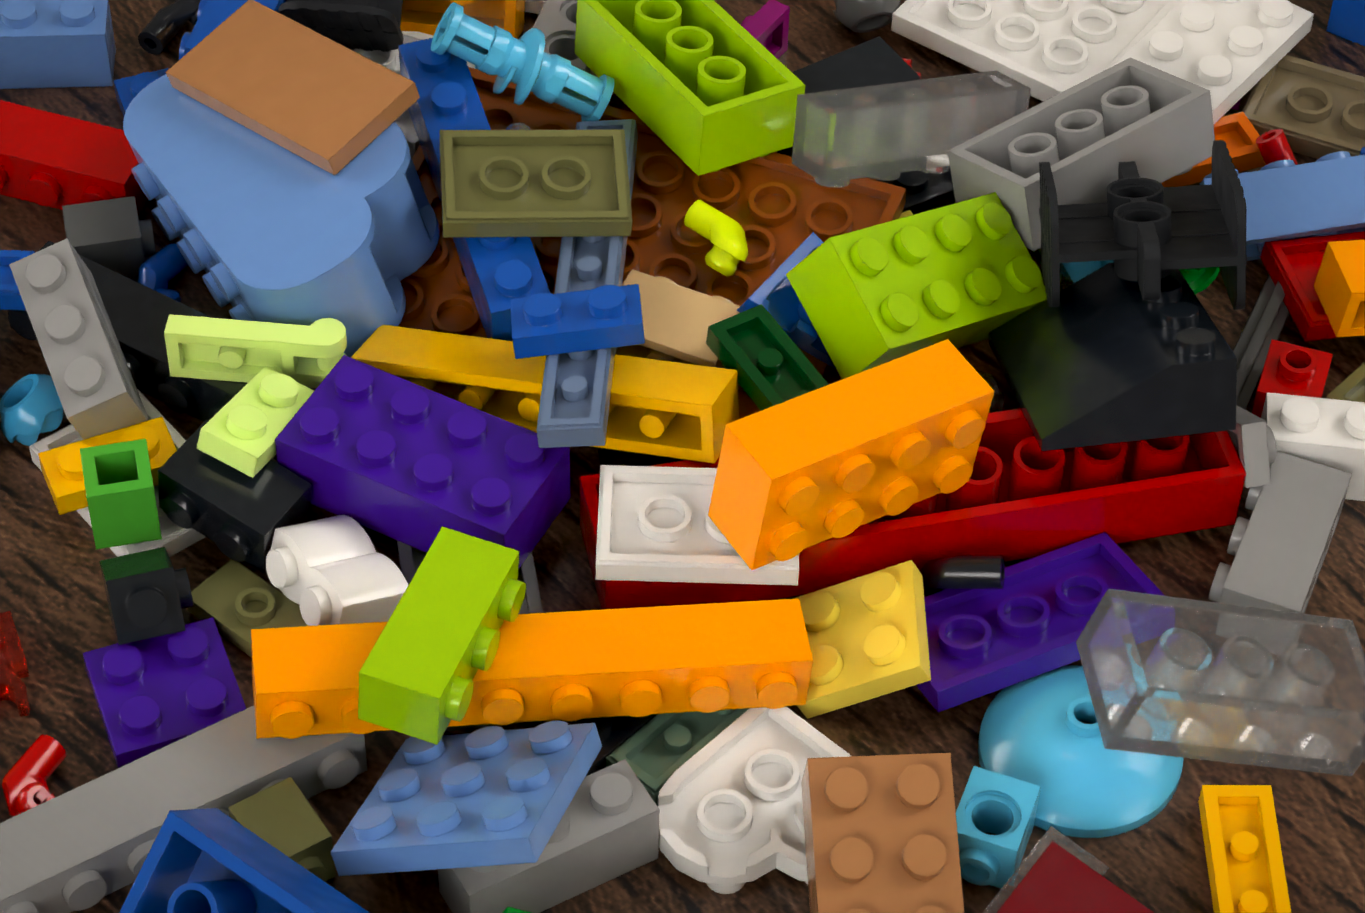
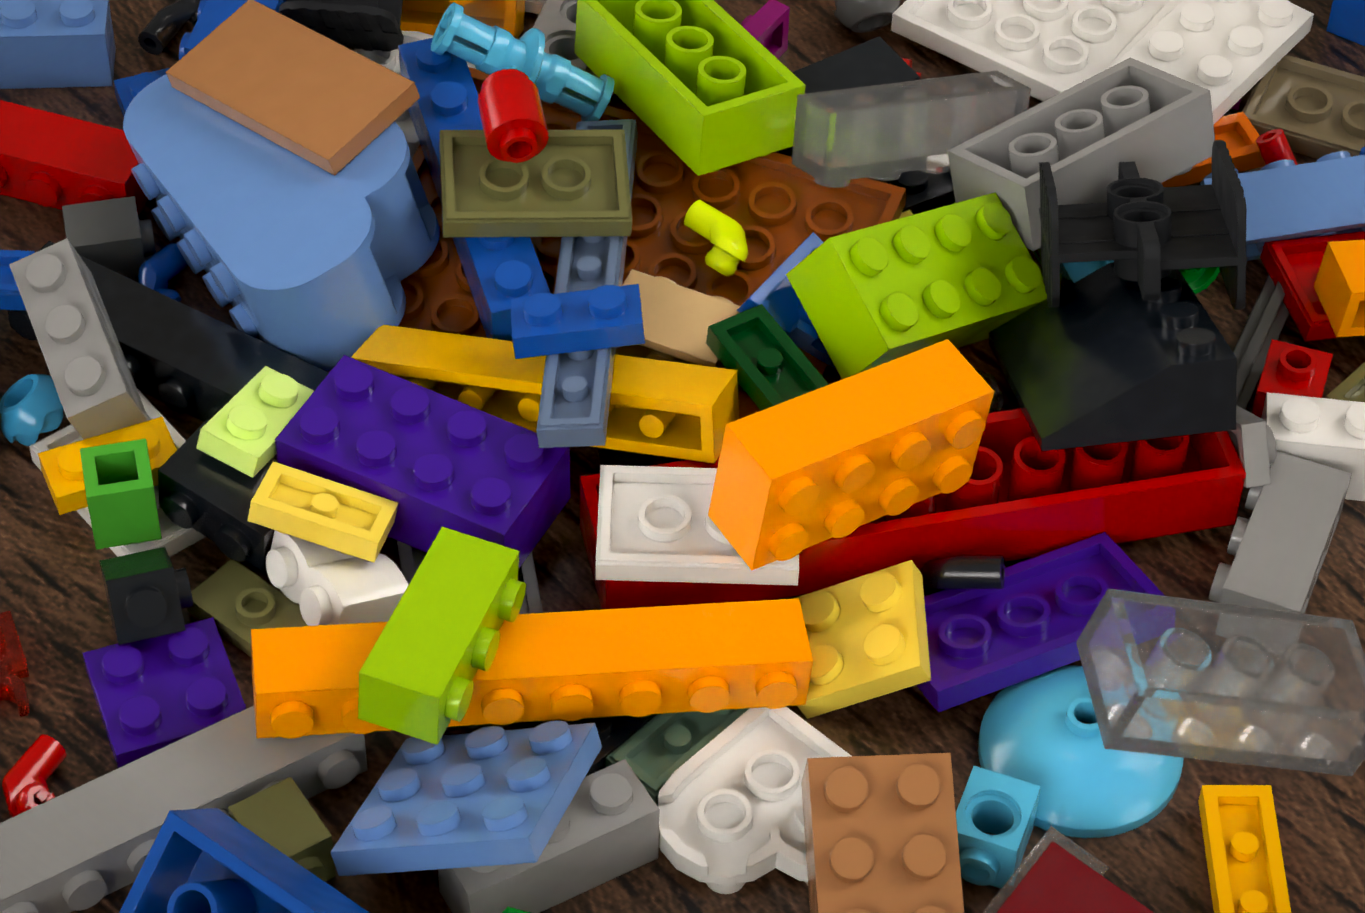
(242, 348): yellowish green plate -> none
(322, 511): none -> light yellow plate
(512, 116): none -> red brick

